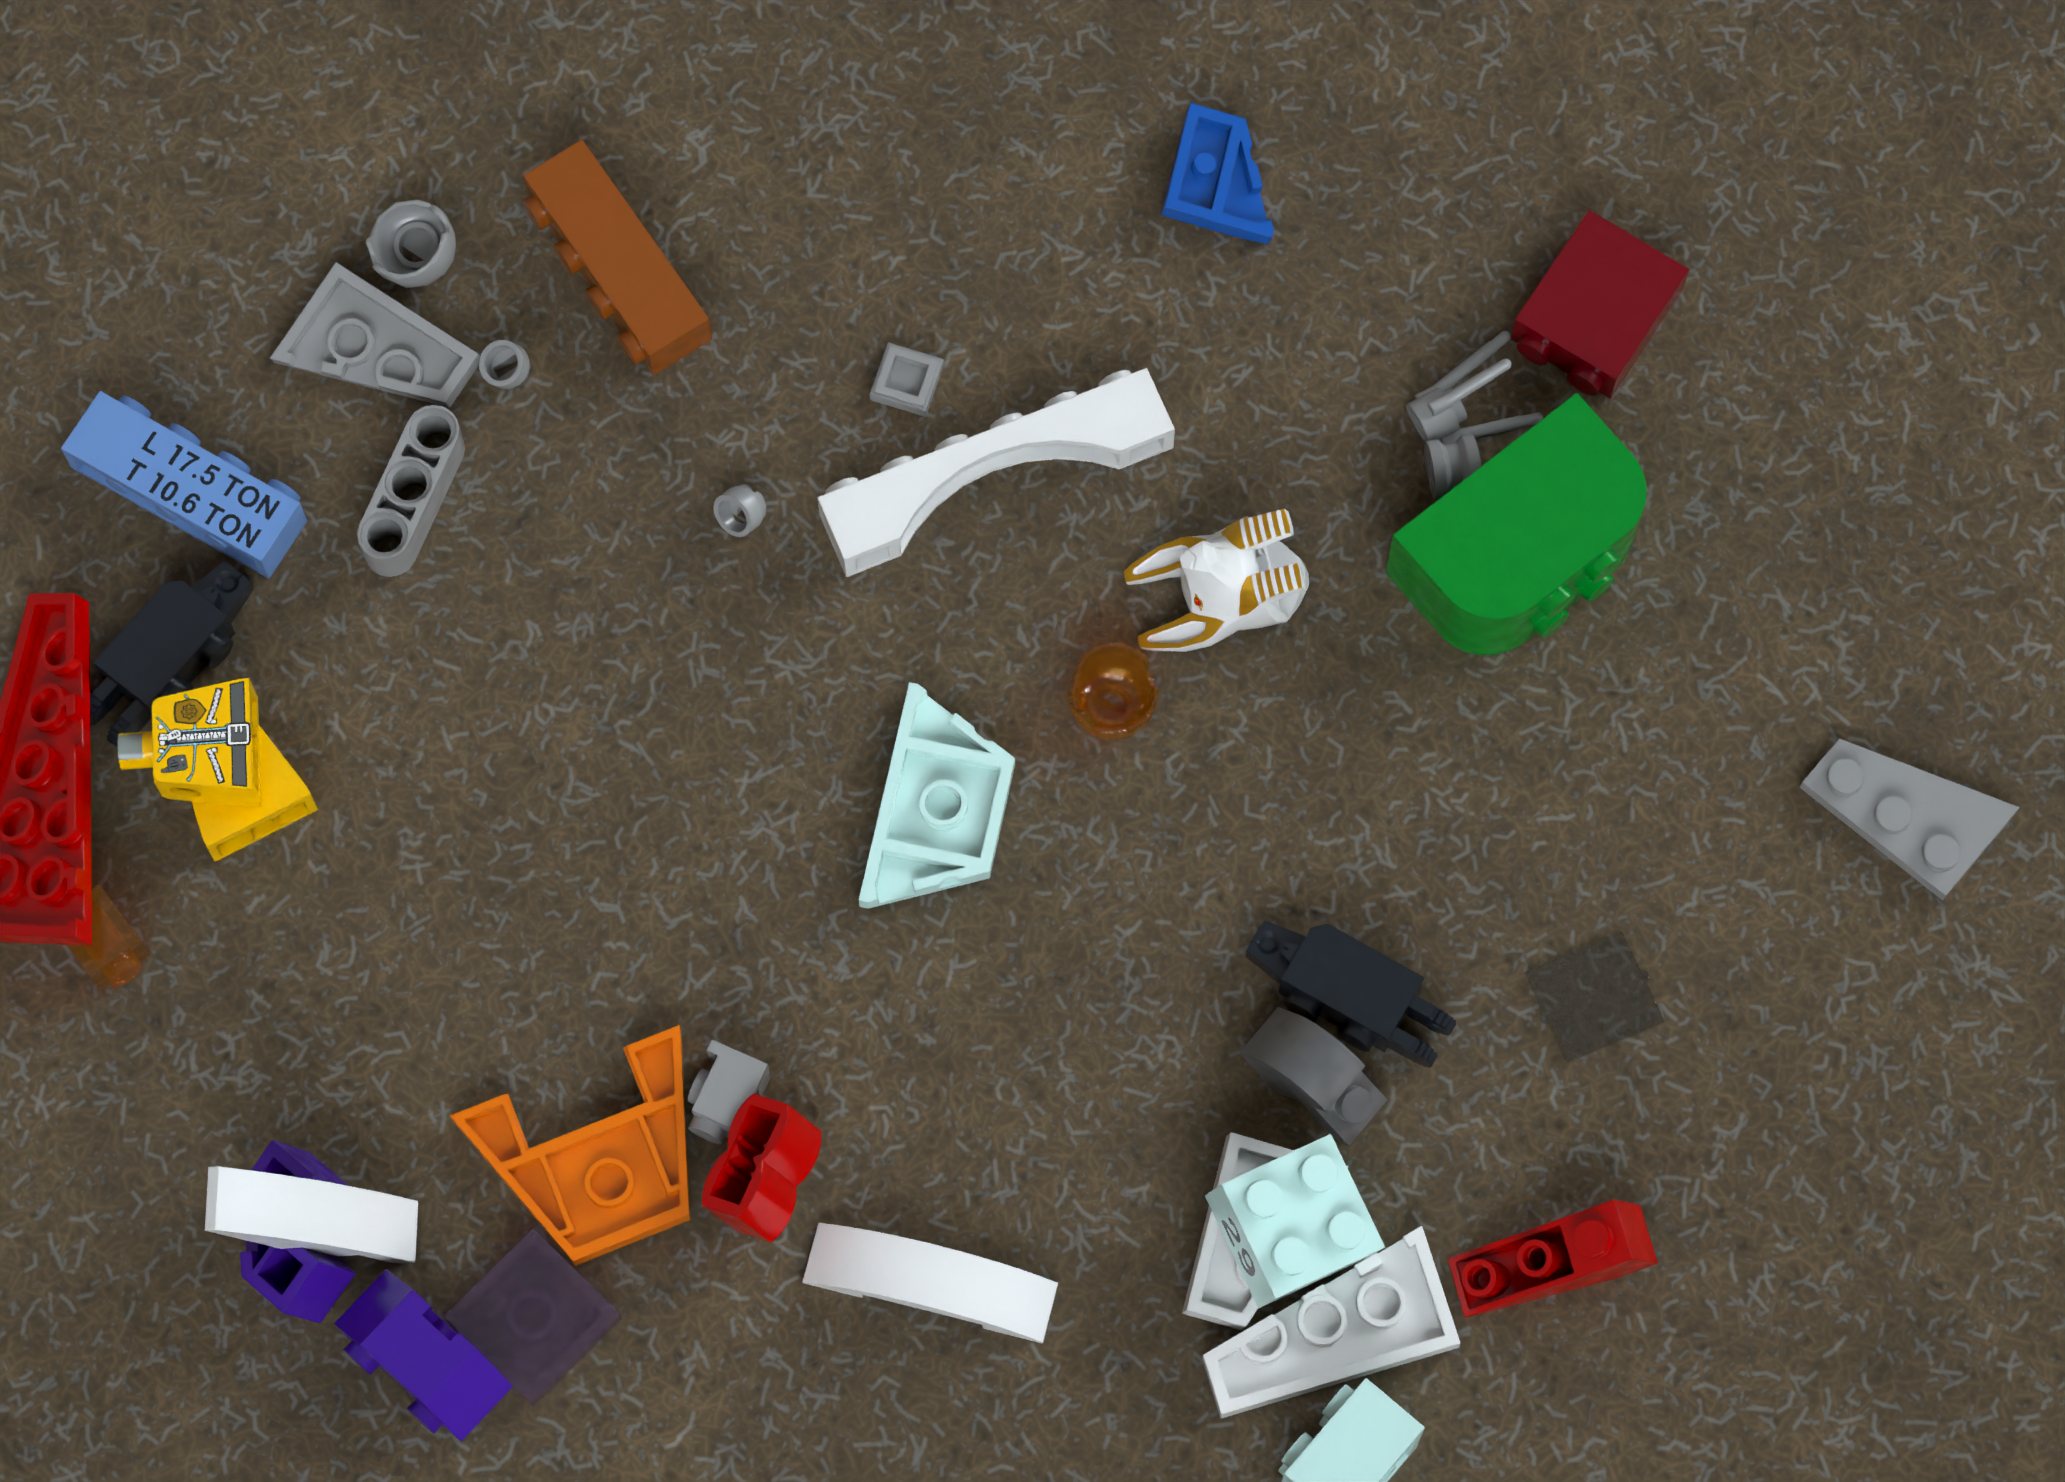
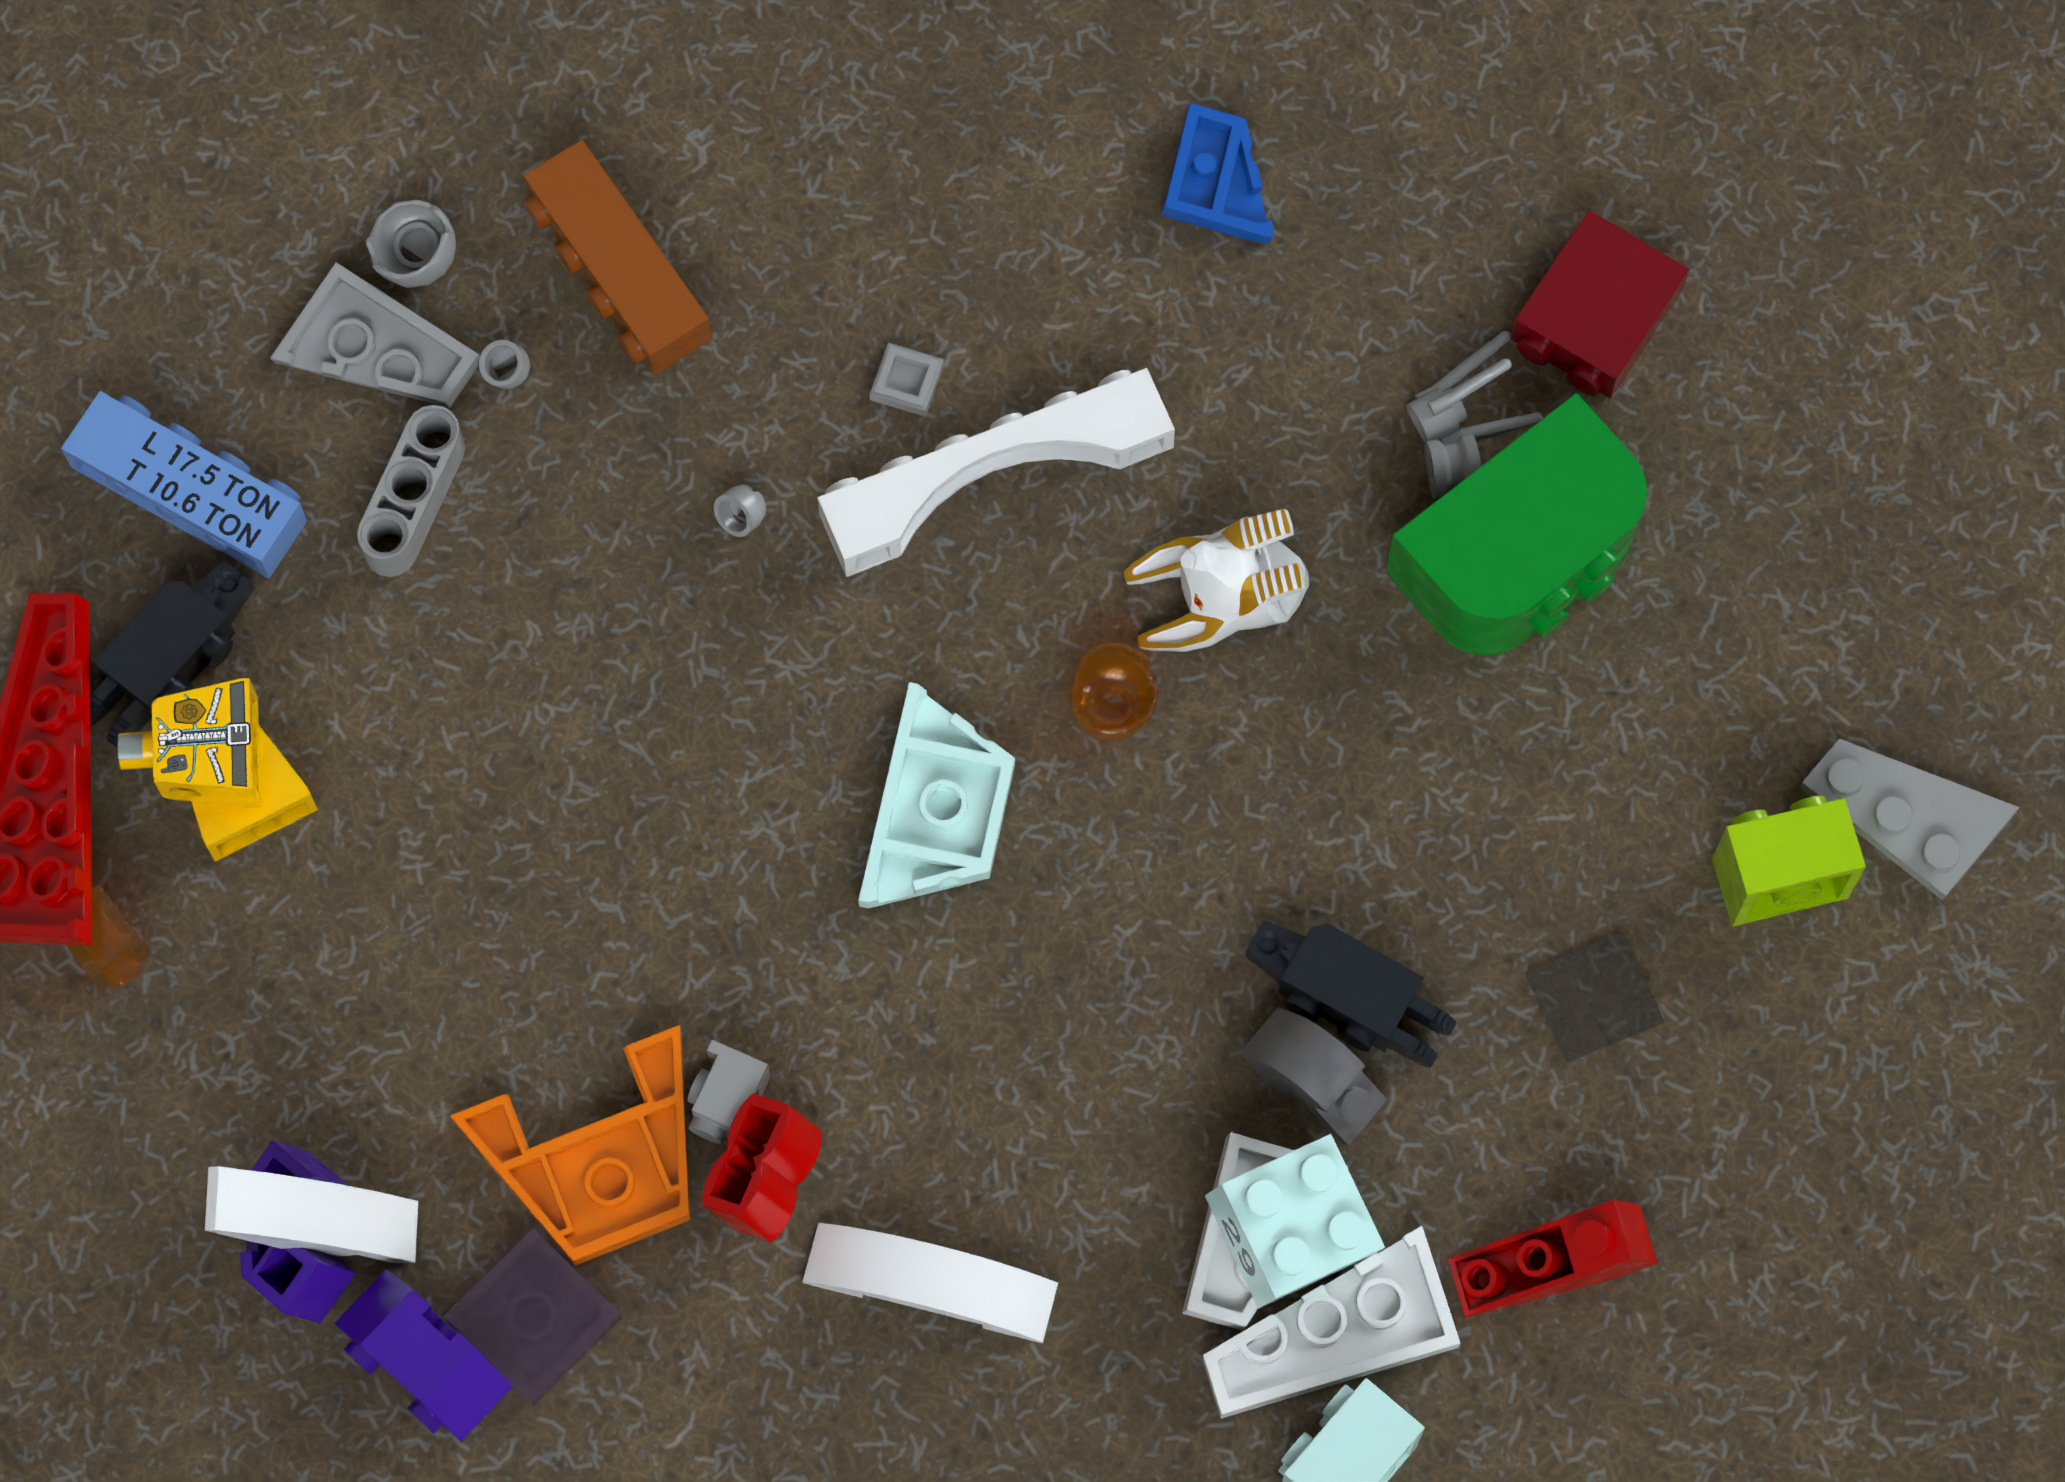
(1788, 860): none -> lime brick

